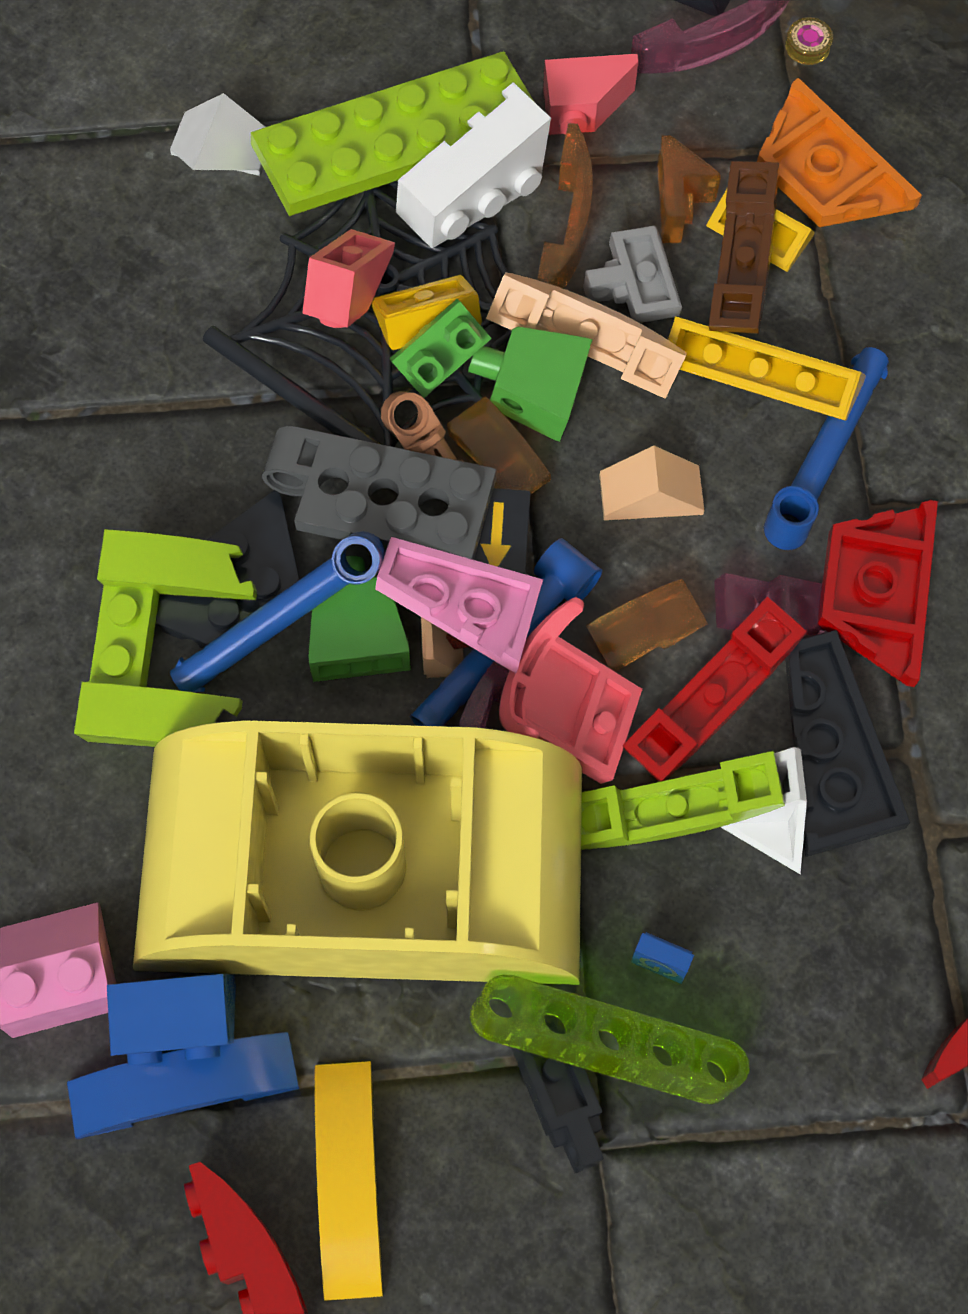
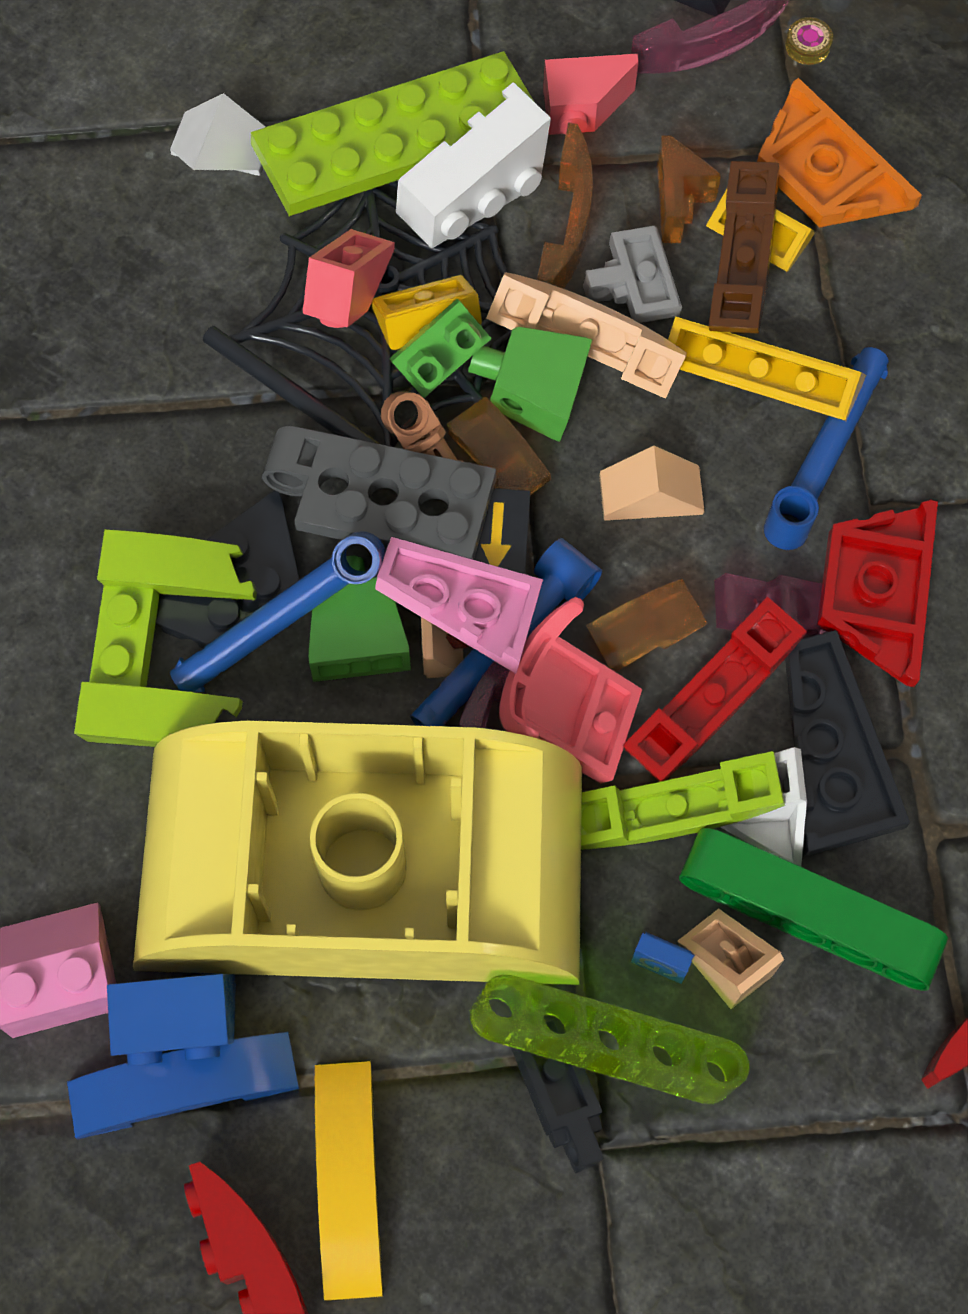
(731, 956): none -> light nougat slope
(814, 909): none -> green beam

